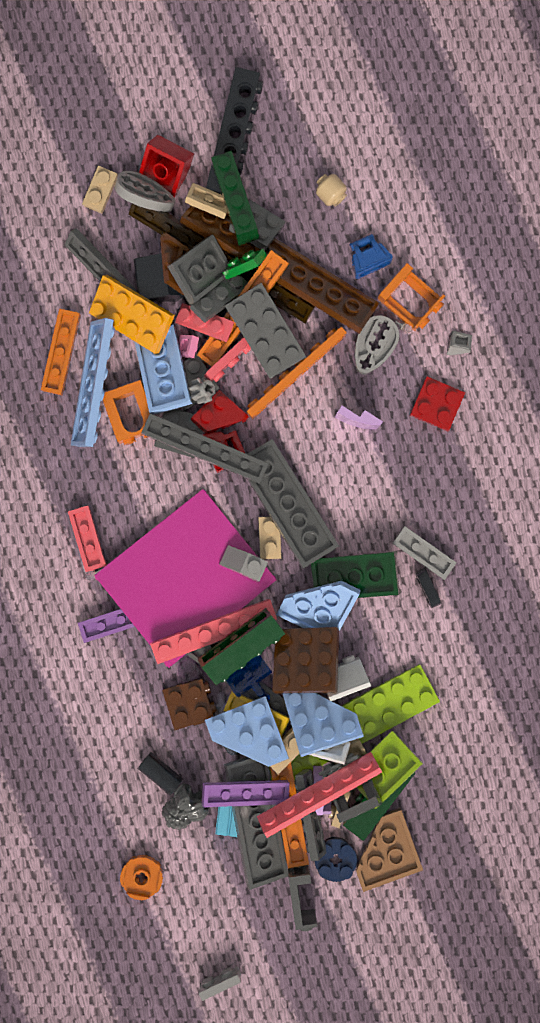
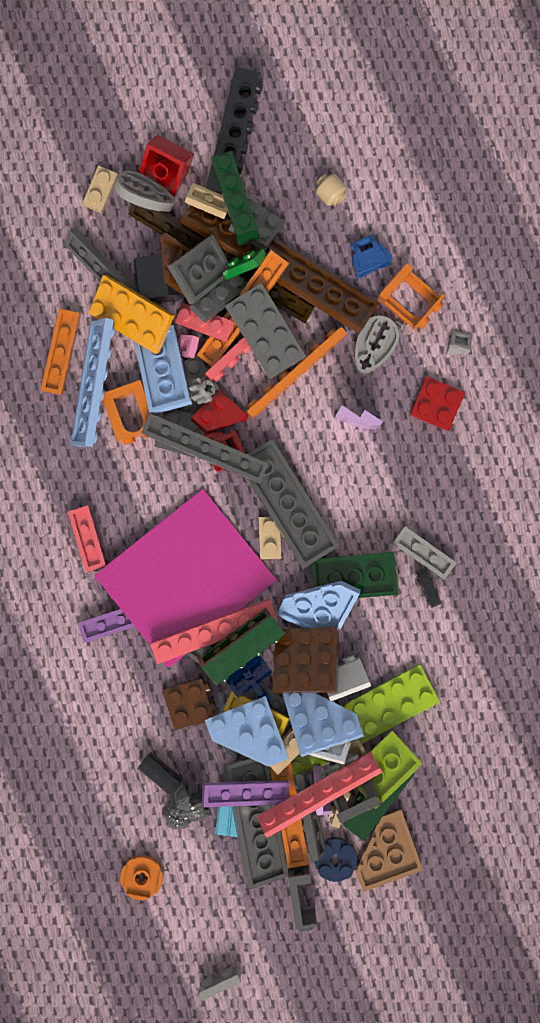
(243, 563): light grey slope -> none

